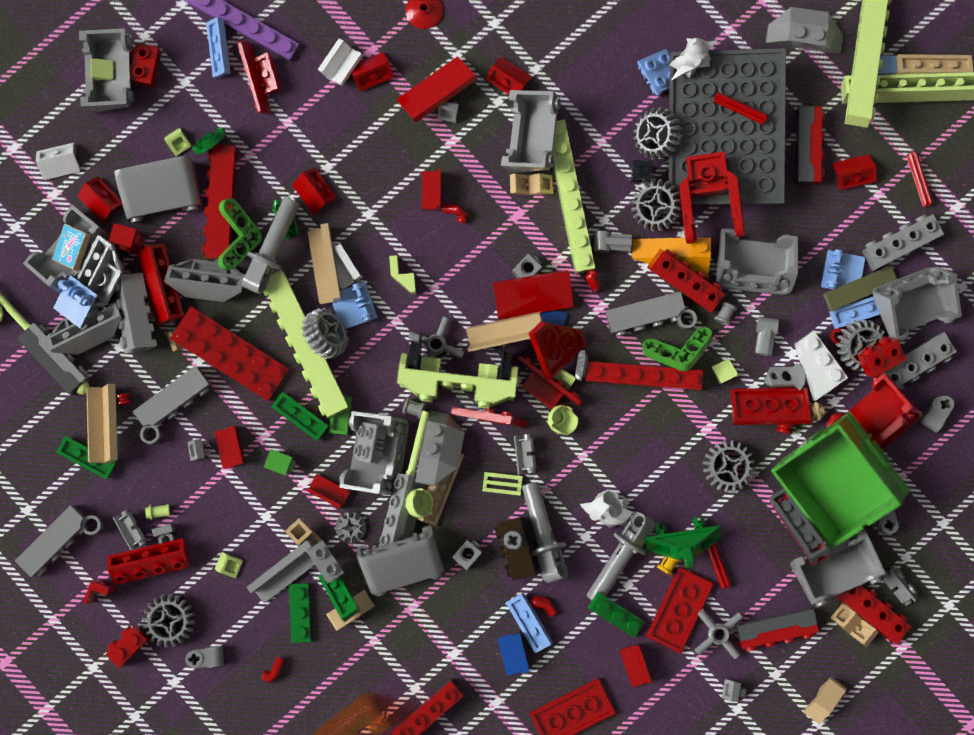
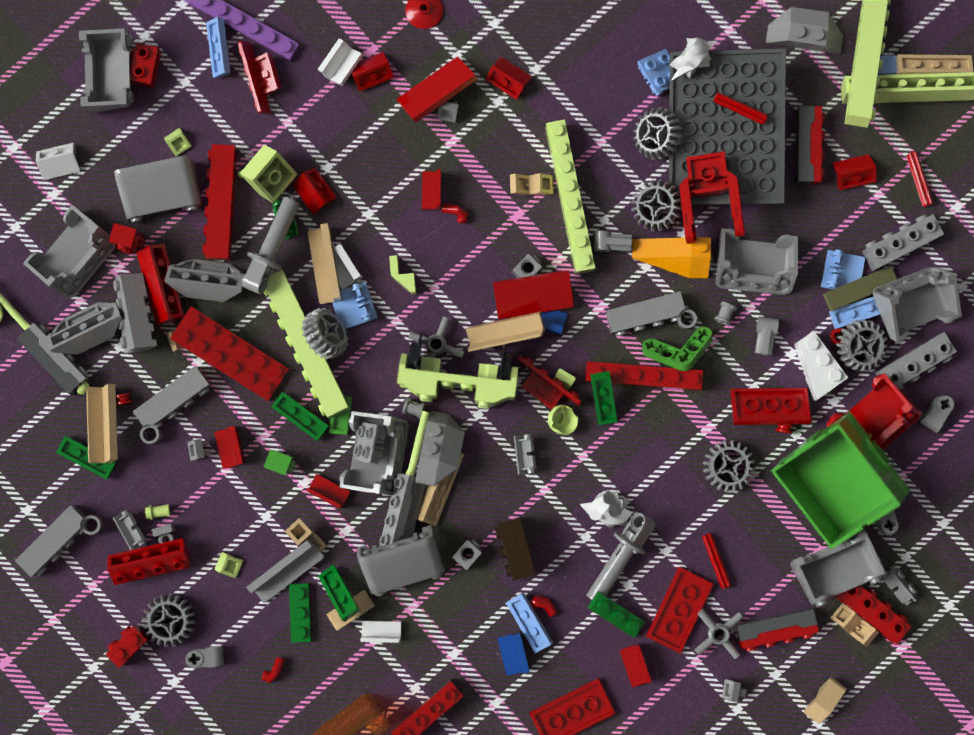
(71, 247): tile -> none
(74, 300): light blue hinge -> none
(96, 587): red panel -> none
(99, 198): red panel -> none
(101, 271): light grey wedge -> none
(102, 69): yellowish green slope -> none
(209, 140): green tile -> none
(243, 232): bright green beam -> none
(268, 173): none -> yellowish green piece
(325, 562): light grey hinge -> none
(344, 534): light grey gear -> none
(381, 631): none -> white panel
(419, 503): yellowish green hair -> none
(485, 482): yellowish green tile -> none
(490, 416): wing -> none
(506, 539): light grey bush -> none
(532, 131): light grey windscreen -> none
(549, 551): light grey piece -> none
(555, 346): red plate -> none
(581, 365): light grey gear -> none
(592, 281): red arm -> none
(603, 398): none -> green plate
(641, 171): black brick -> none
(668, 565): yellow bush -> none
(685, 280): red brick -> none
(685, 543): green connector -> none
(724, 371): yellowish green slope -> none
(796, 372): light grey piece -> none
(799, 527): dark grey piece -> none
(817, 411): tan plate -> none
(881, 356): red brick -> none

